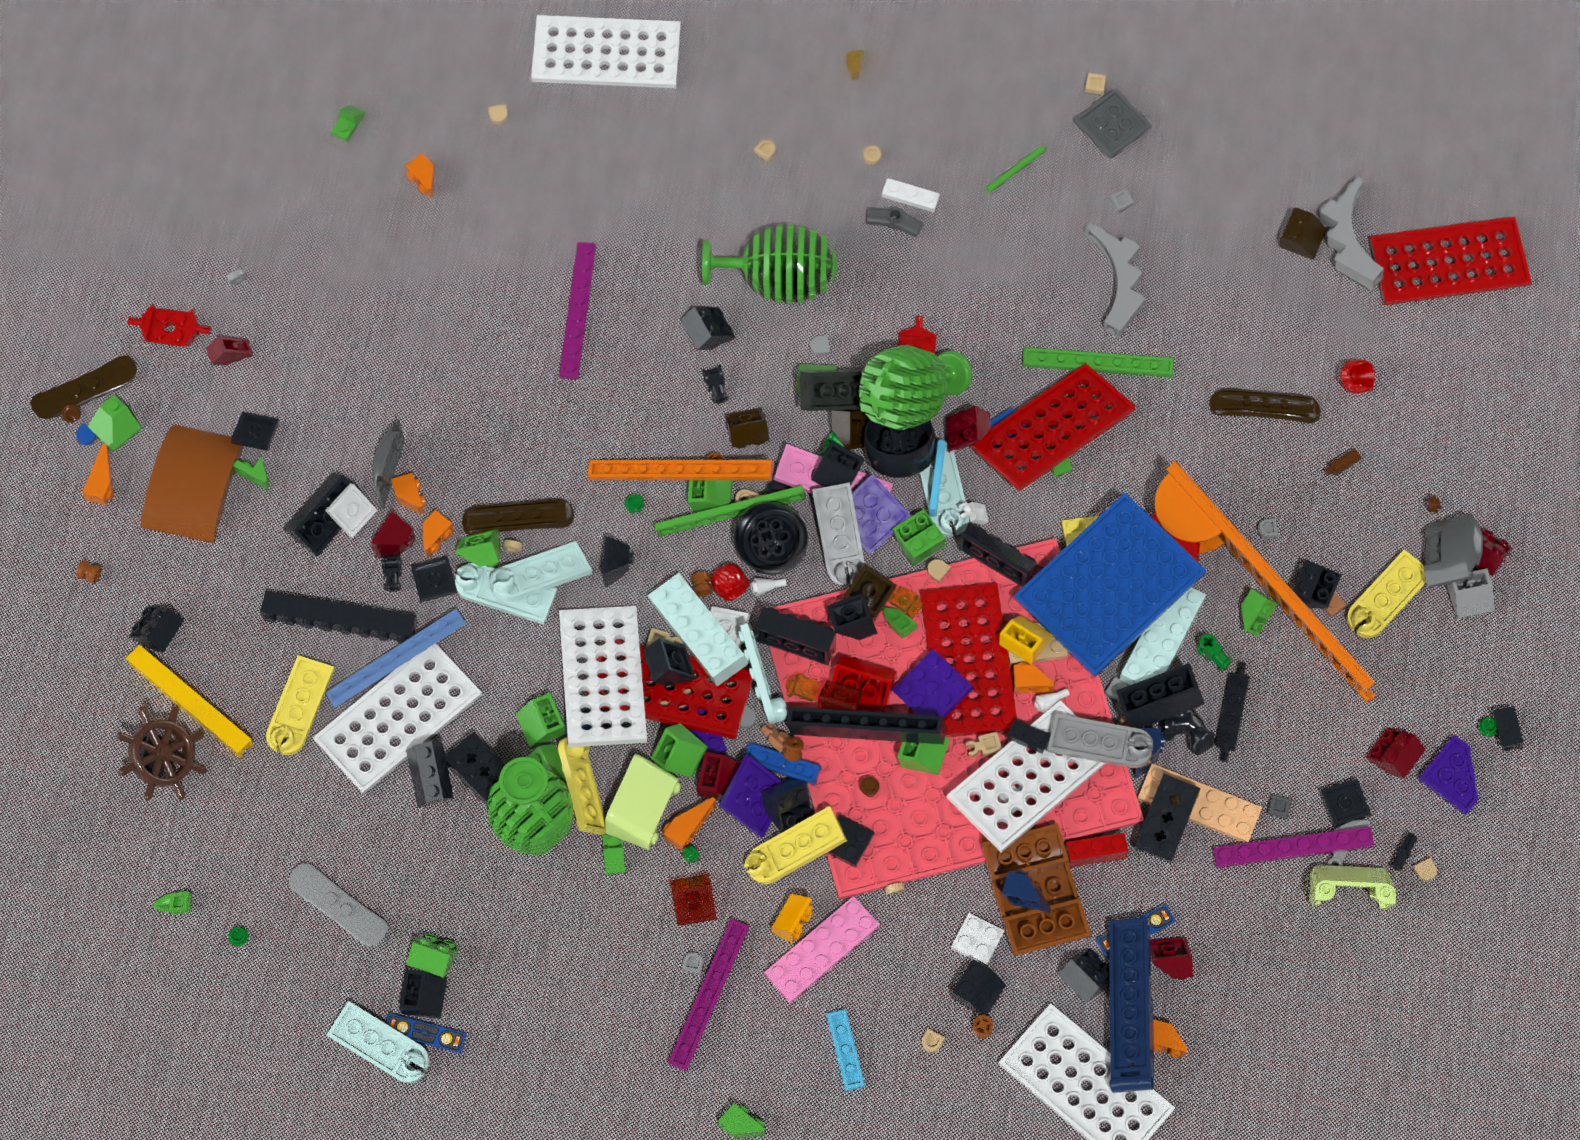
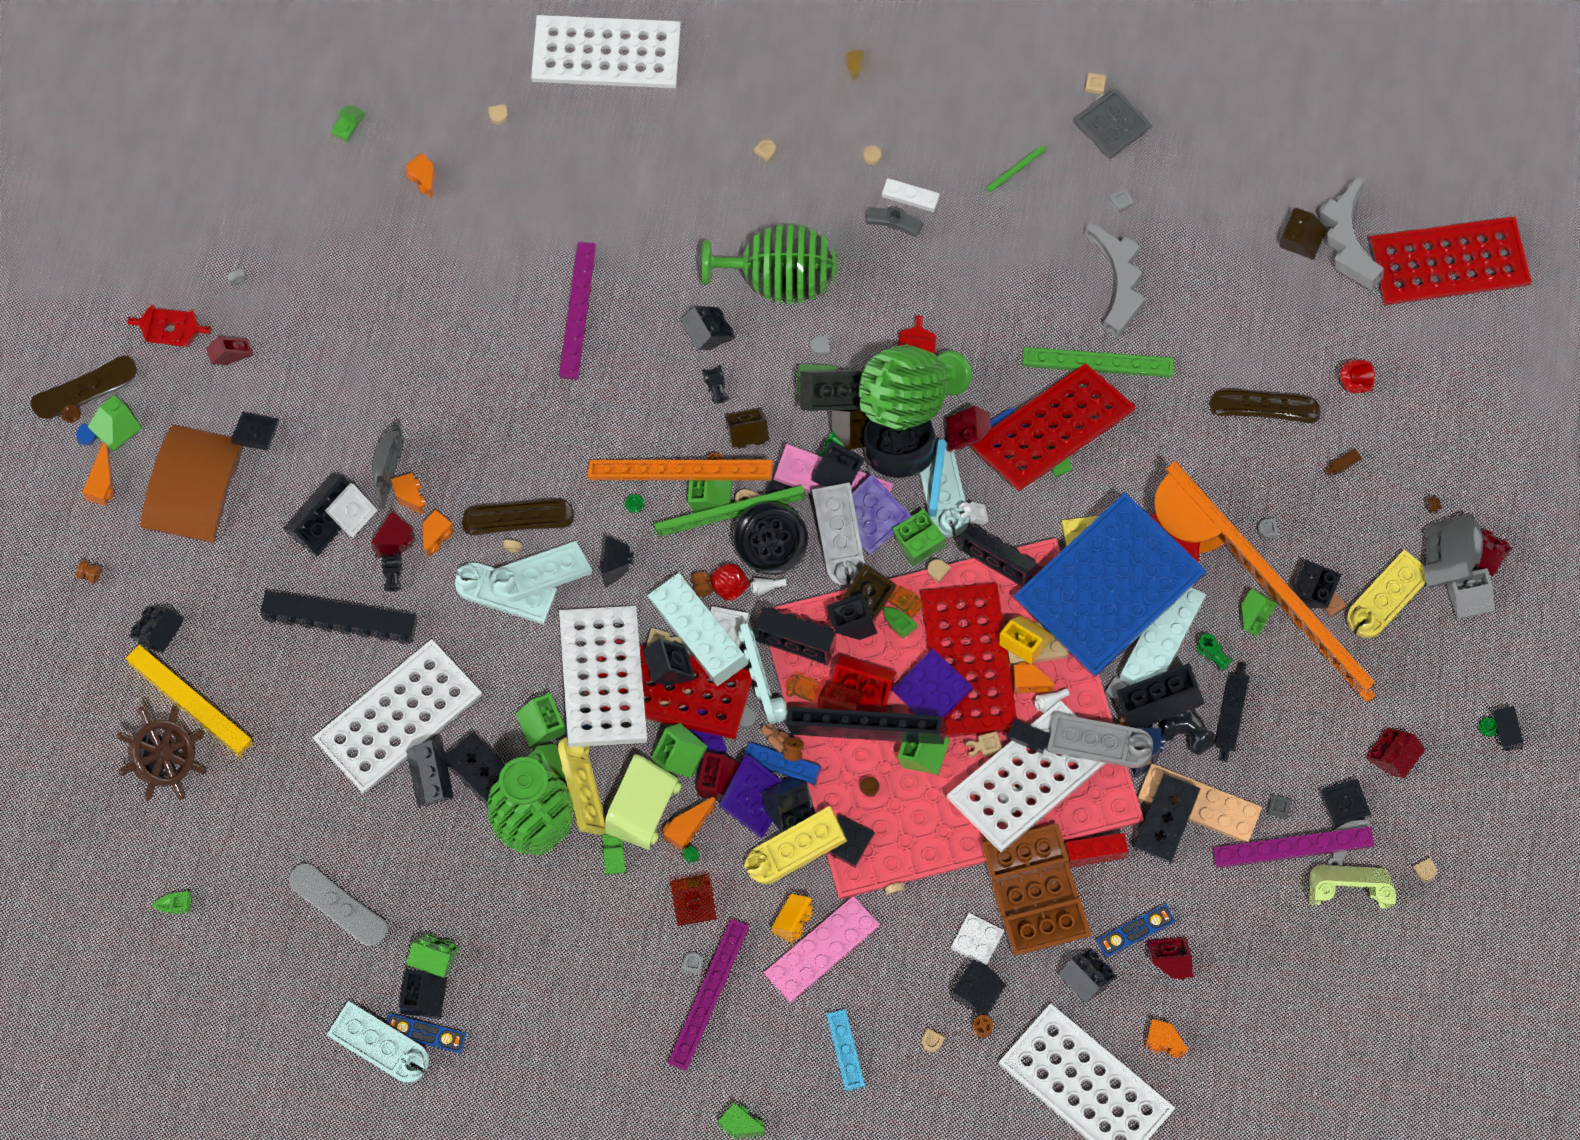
(238, 936): green plate -> none
(254, 474): bright green slope -> none
(298, 705): light yellow plate -> none
(395, 658): medium blue plate -> none
(434, 579): black plate -> none
(481, 548): bright green slope -> none
(1023, 892): dark blue slope -> none
(1131, 1006): dark blue hinge -> none
(1403, 852): black axle -> none
(1453, 775): dark purple plate -> none

